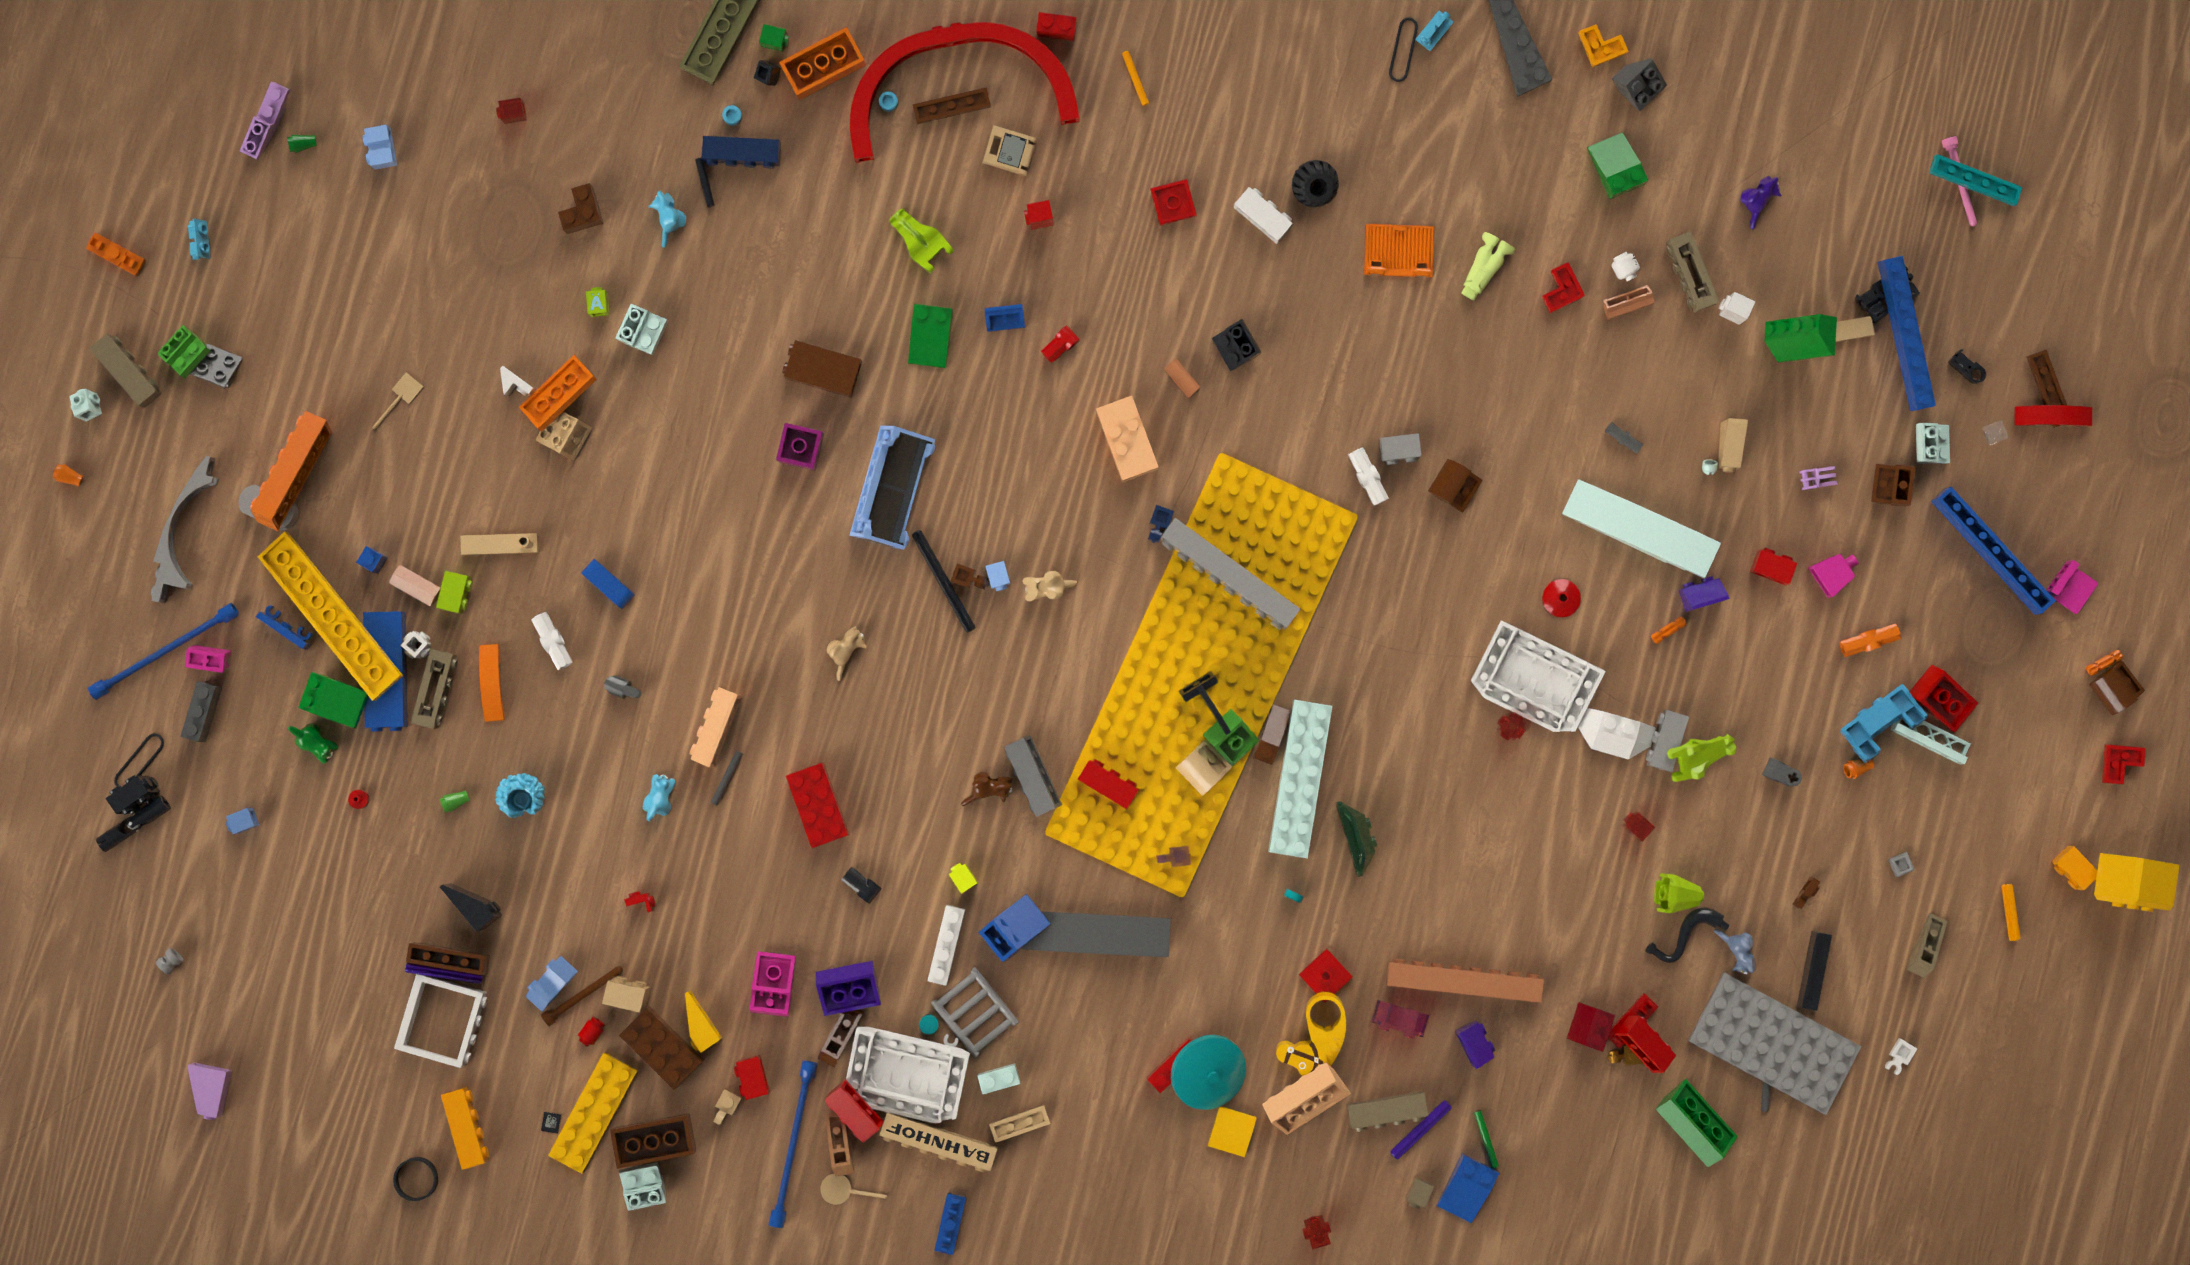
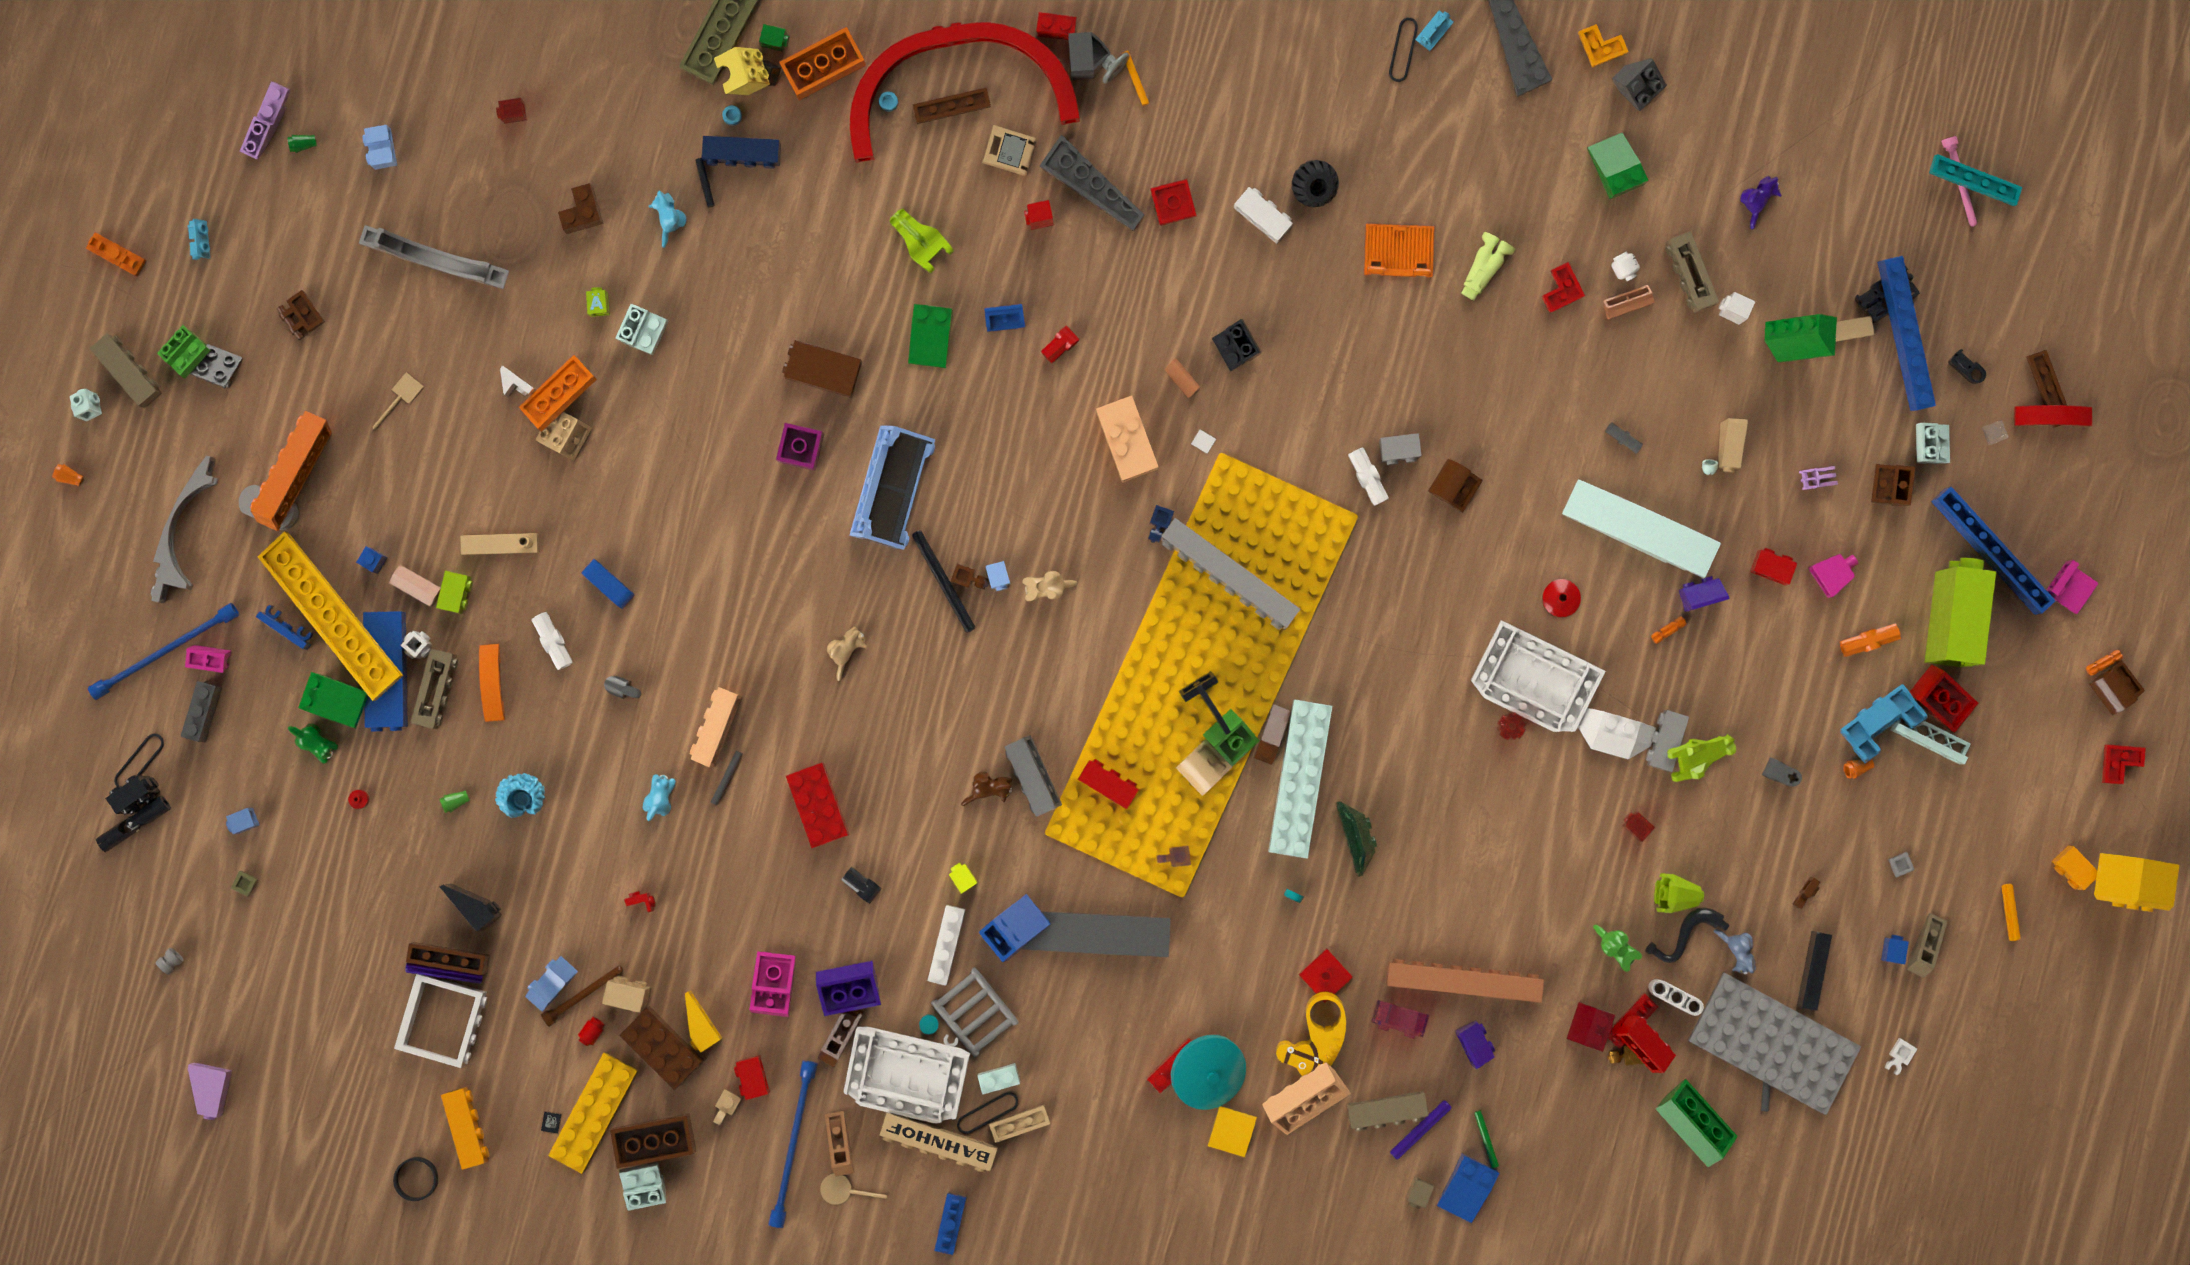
(244, 883): none -> olive plate
(304, 310): none -> reddish brown plate
(417, 253): none -> light grey slope
(746, 70): none -> light yellow piece
(853, 1111): red brick -> none
(984, 1105): none -> black piece
(1081, 176): none -> dark grey wing
(1090, 55): none -> dark grey piece
(1203, 441): none -> white sticker
(1317, 1231): clear red brick -> none
(1615, 945): none -> bright green animal
(1684, 1001): none -> white beam
(1895, 950): none -> blue brick
(1960, 614): none -> lime brick

